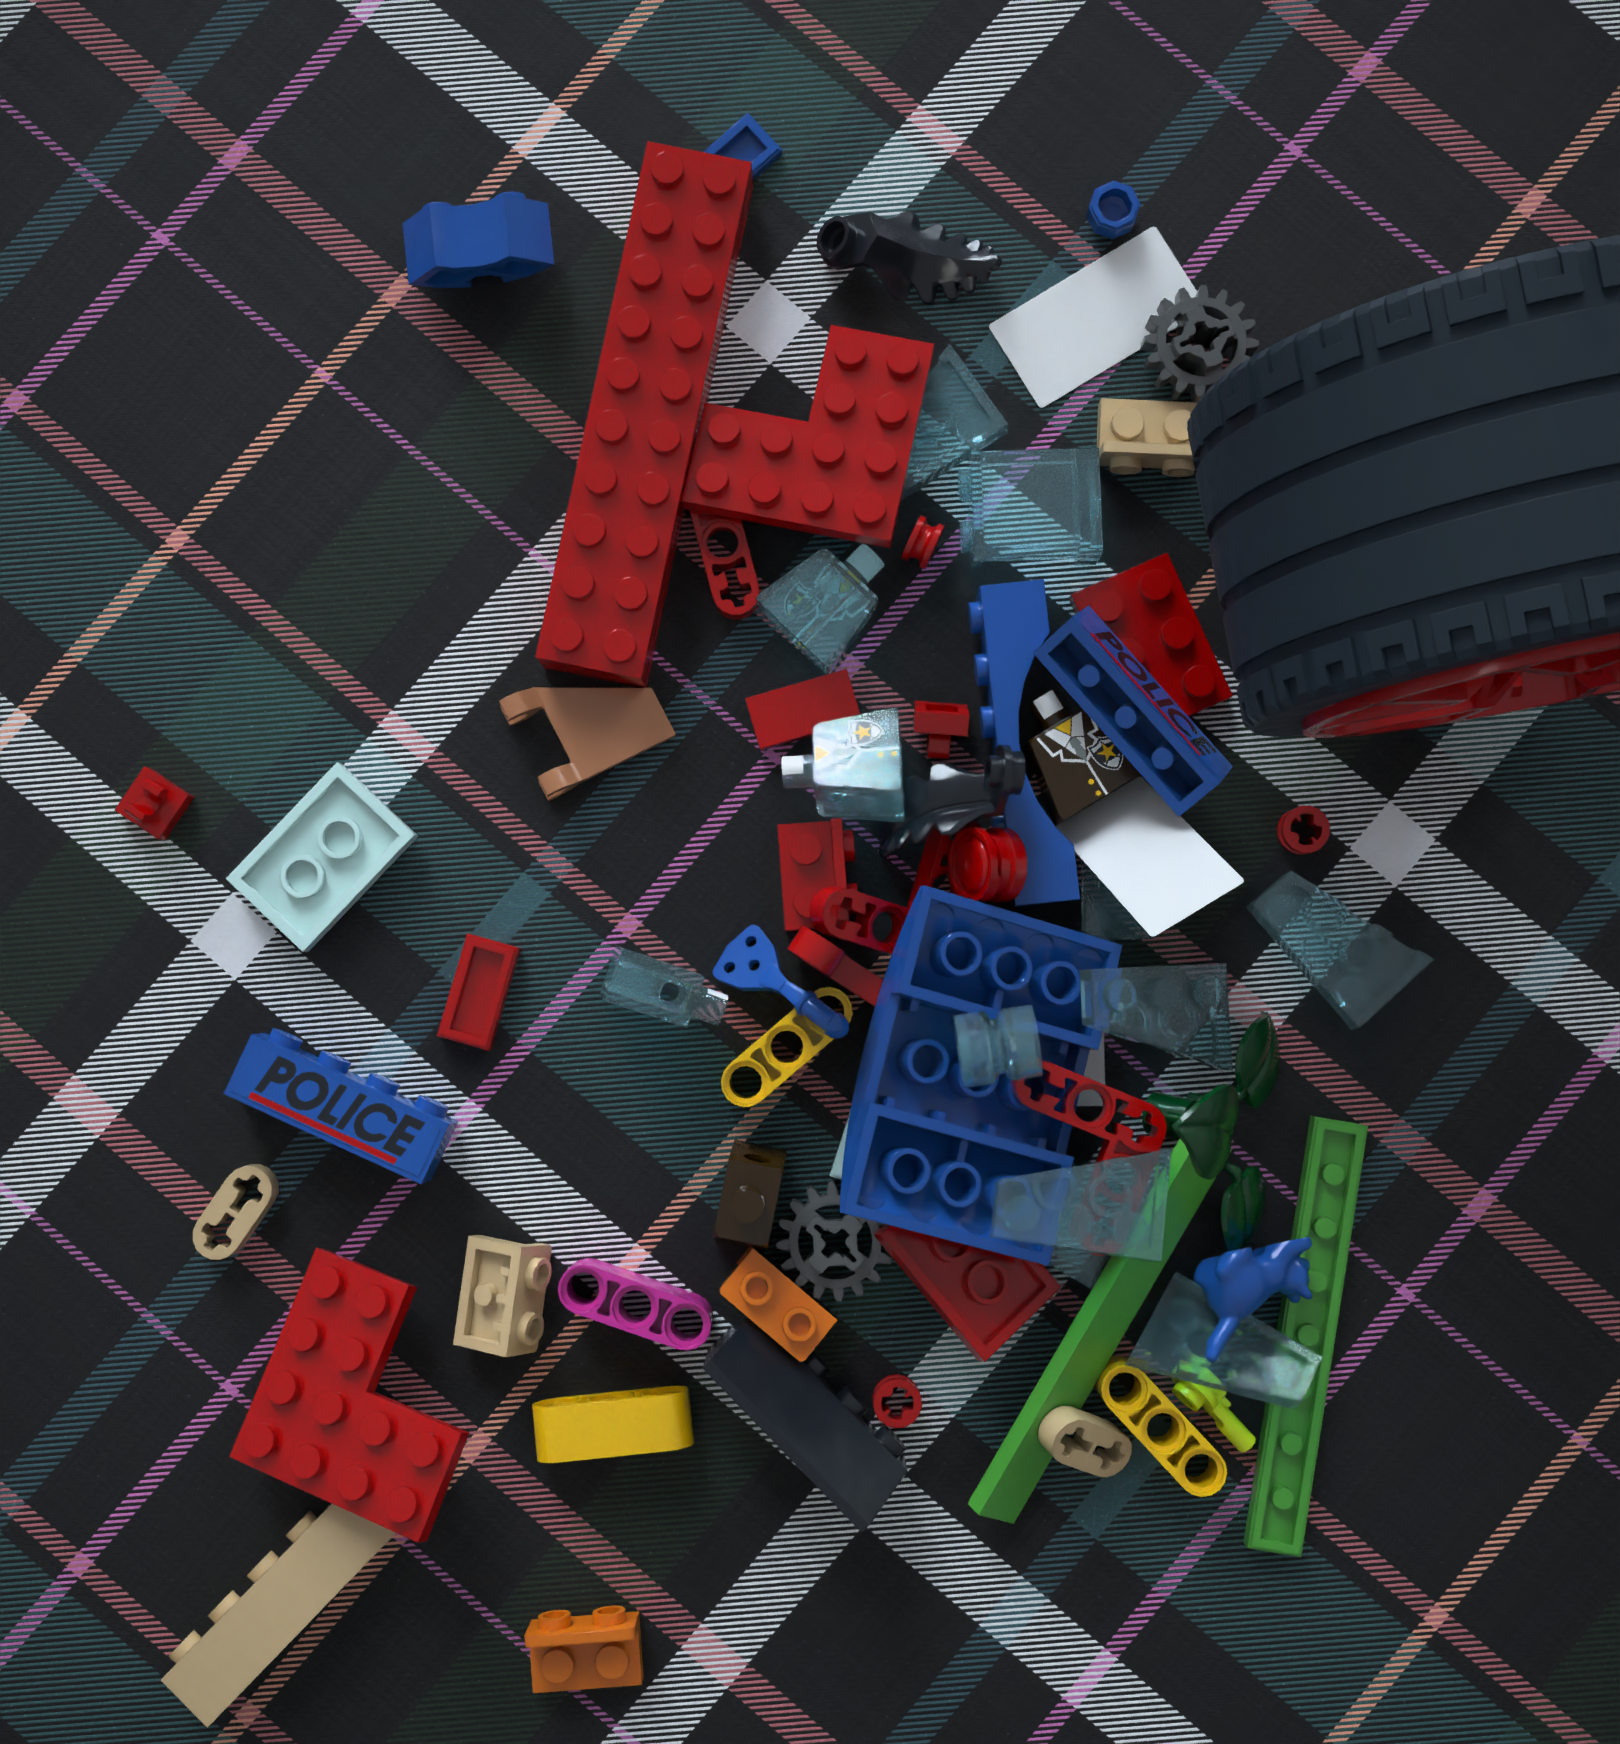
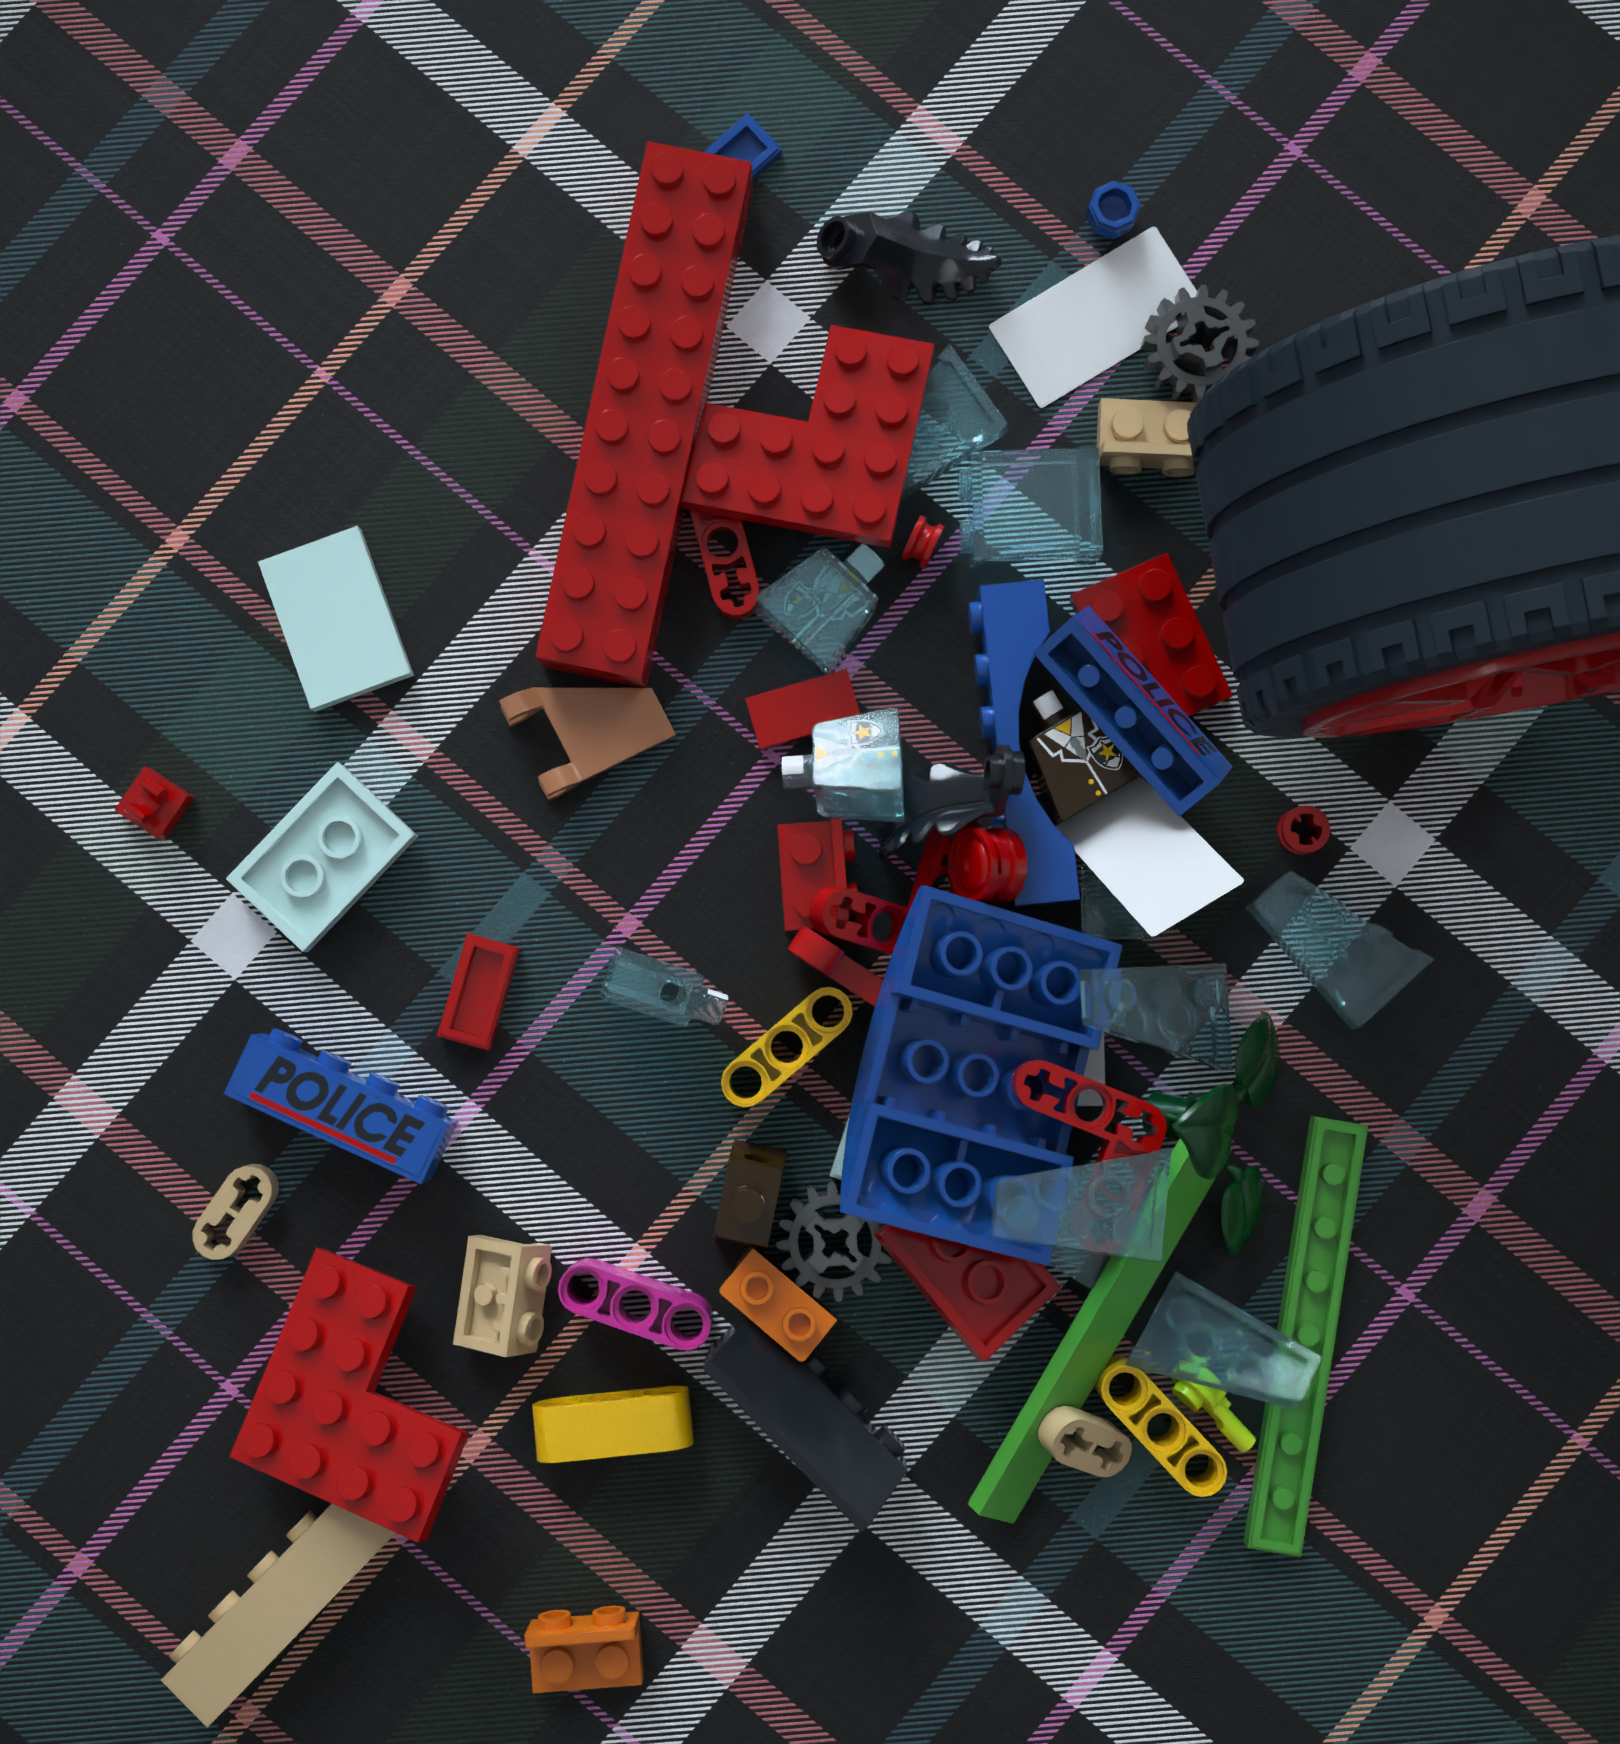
(335, 618): none -> light aqua tile
(492, 237): blue brick -> none
(770, 978): blue piece -> none
(908, 1412): red bush -> none
(940, 722): red tile -> none
(998, 1046): clear light blue wheel -> none
(1245, 1279): blue animal -> none

